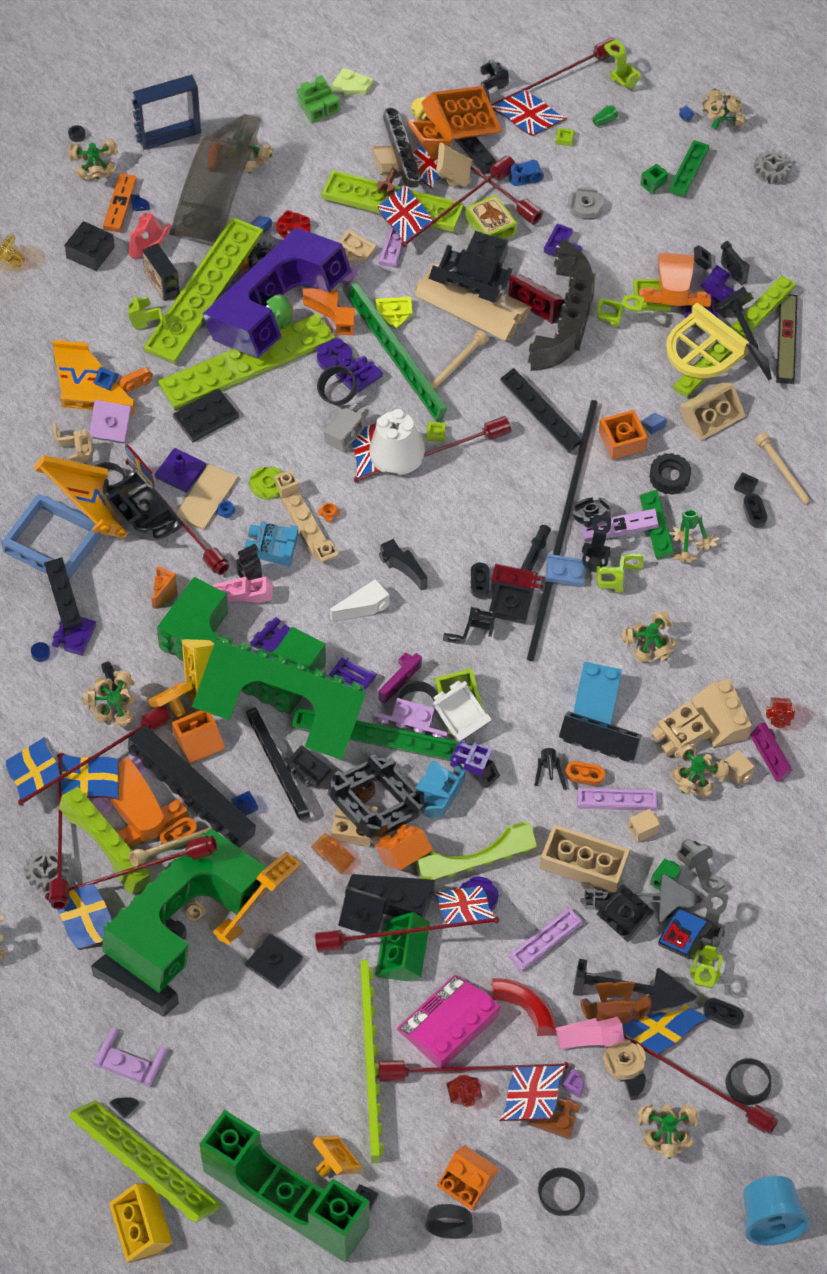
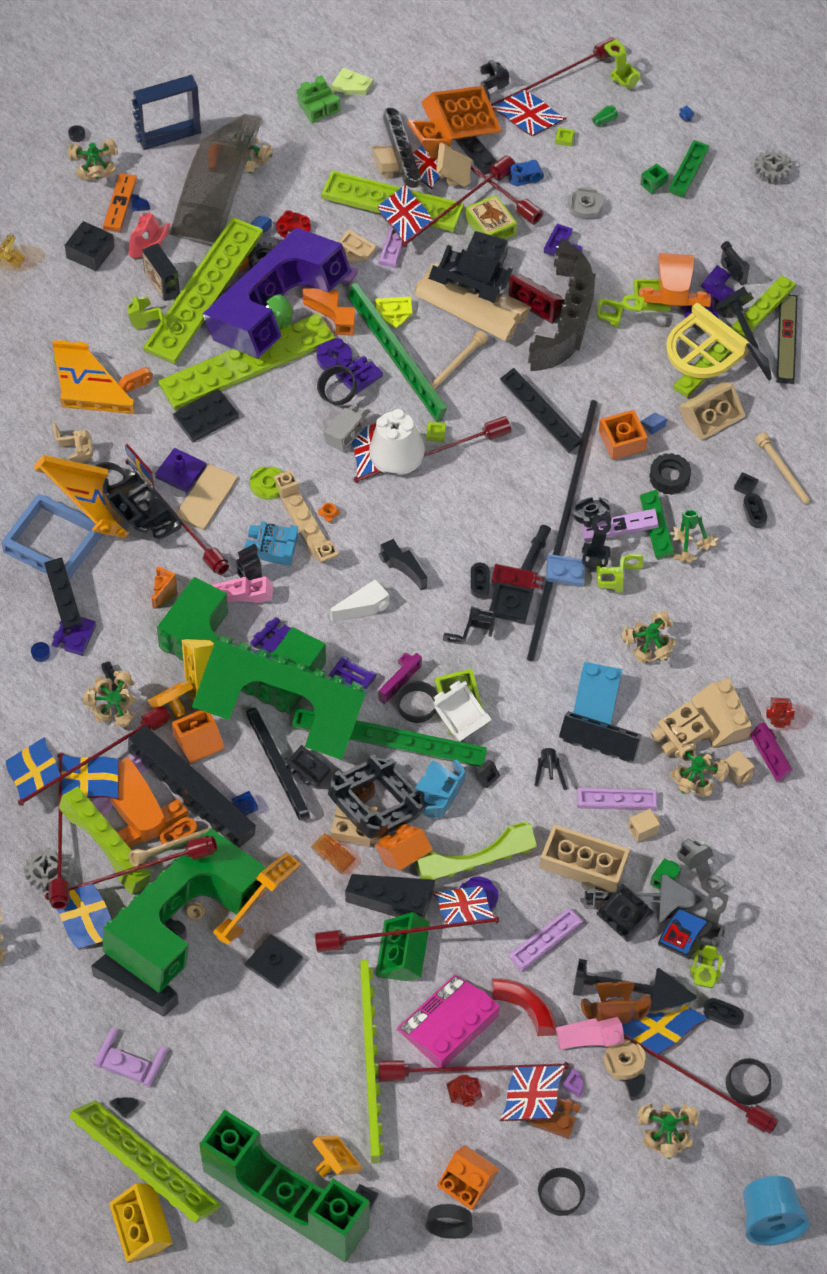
(106, 378): blue slope -> none
(110, 421): lavender plate -> none
(225, 505): blue plate -> none
(362, 911): black plate -> none
(387, 184): copper bar -> none
(413, 715): lavender bracket -> none
(418, 111): light yellow head -> none
(475, 758): dark purple plate -> none
(585, 771): orange plate -> none
(702, 257): black plate -> none
(714, 108): tan plant -> none

